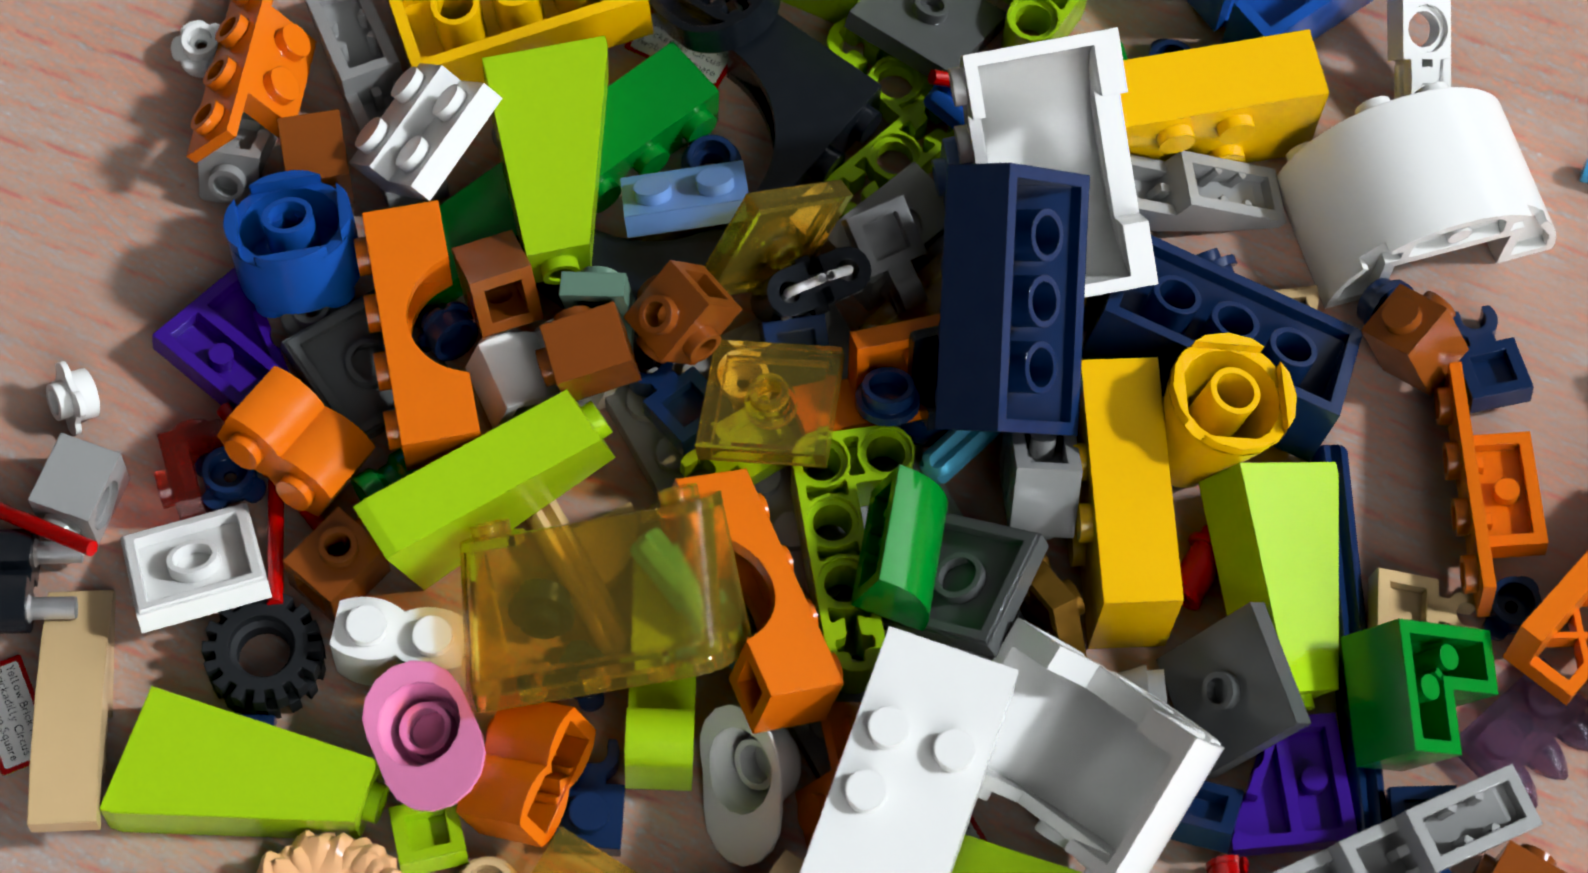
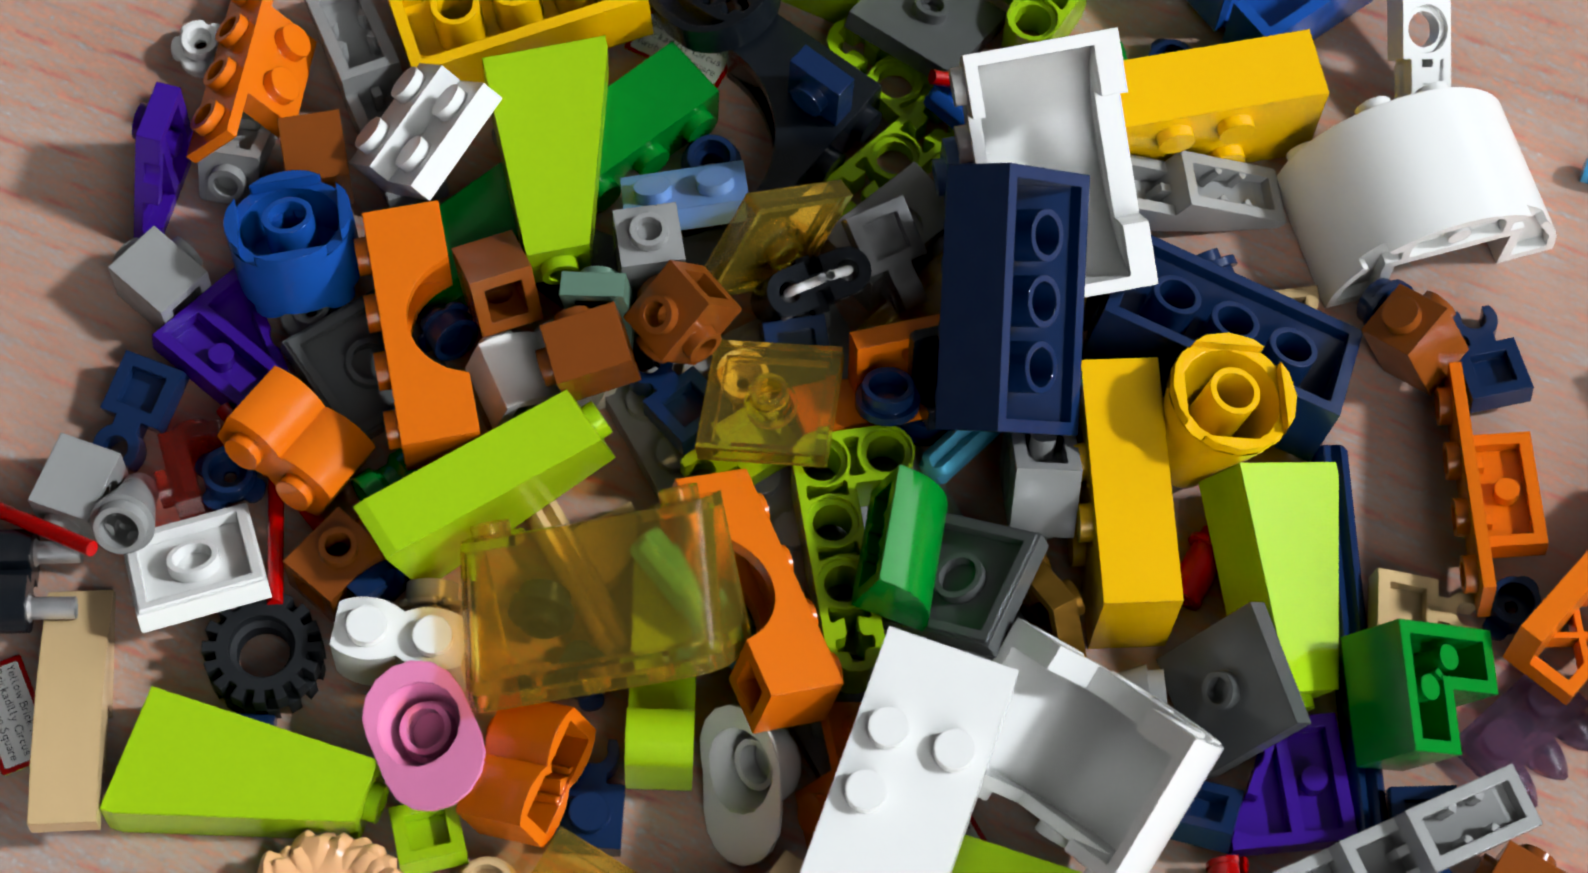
(72, 397): white plate -> none
(126, 515): none -> light grey cone
(140, 399): none -> dark blue plate
(158, 275): none -> light grey brick
(161, 163): none -> dark purple wing
(380, 582): none -> dark blue tile
(431, 593): none -> plate
(646, 241): none -> light grey brick
(820, 86): none -> dark blue plate

